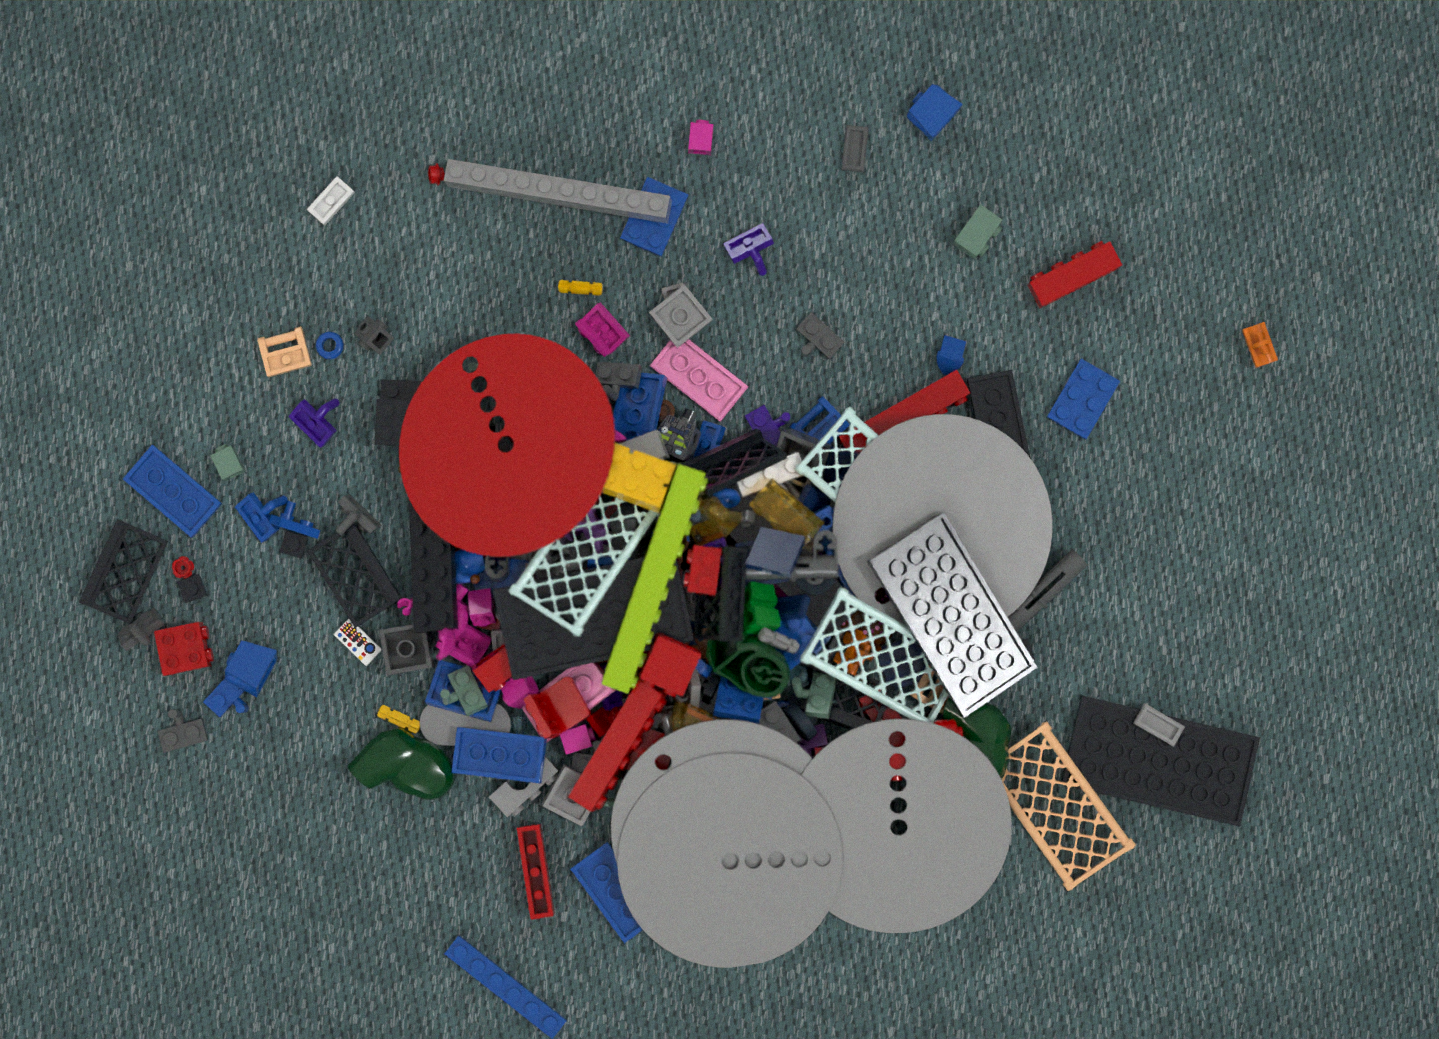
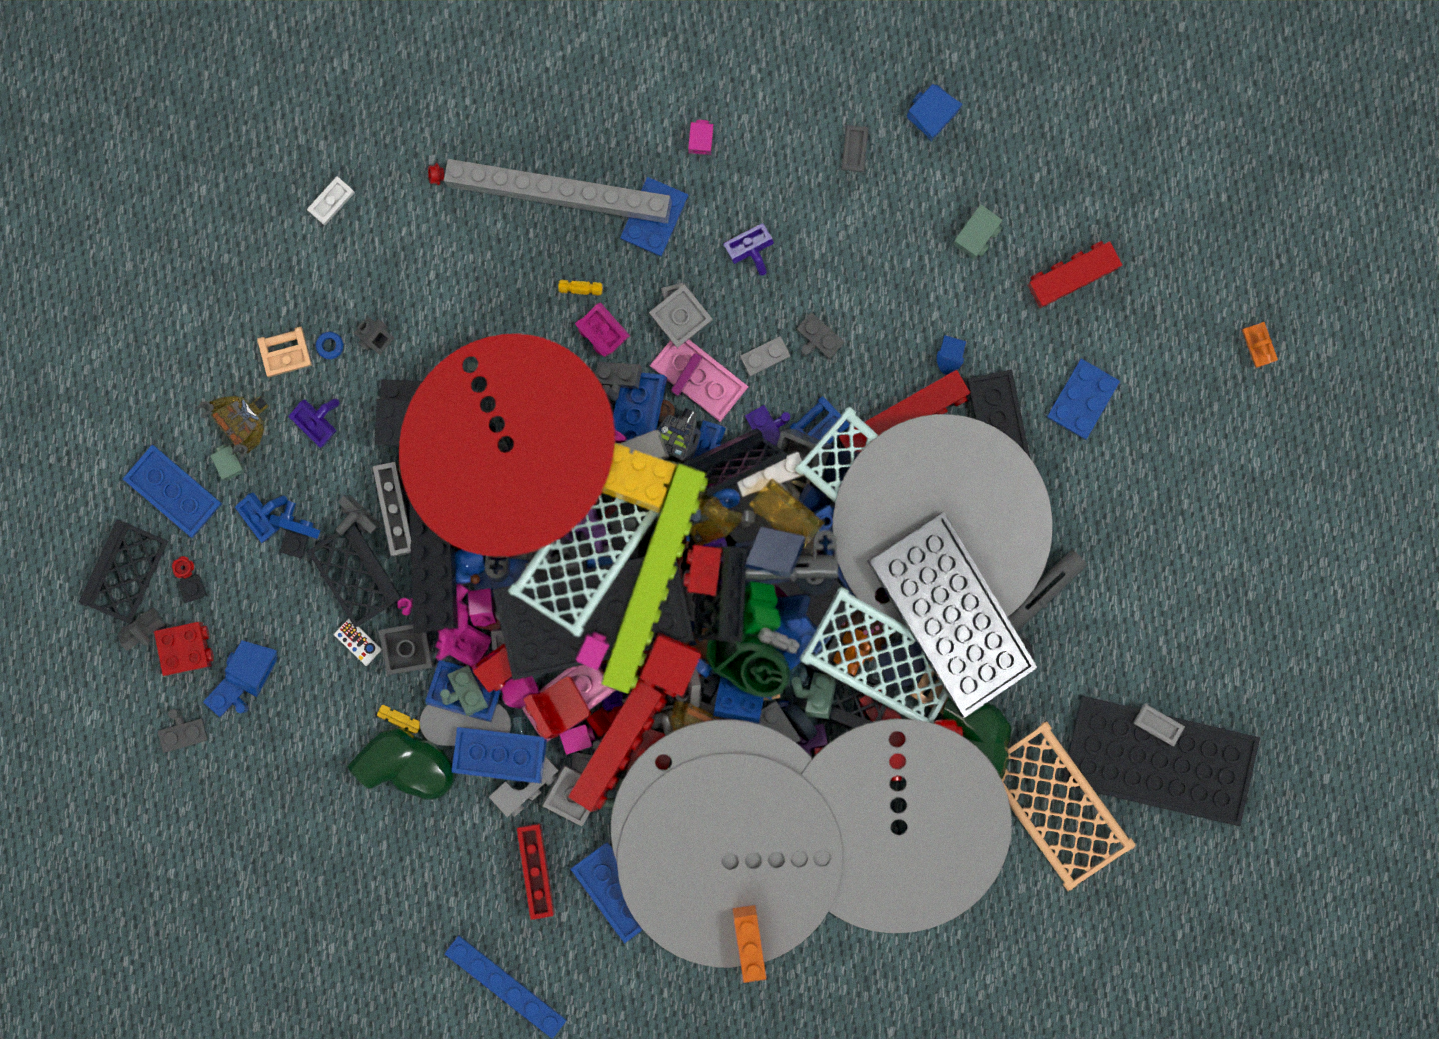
(238, 420): none -> torso
(393, 508): none -> light grey brick
(592, 650): none -> dark pink brick
(686, 375): none -> magenta tile
(749, 943): none -> orange brick
(765, 356): none -> light grey plate

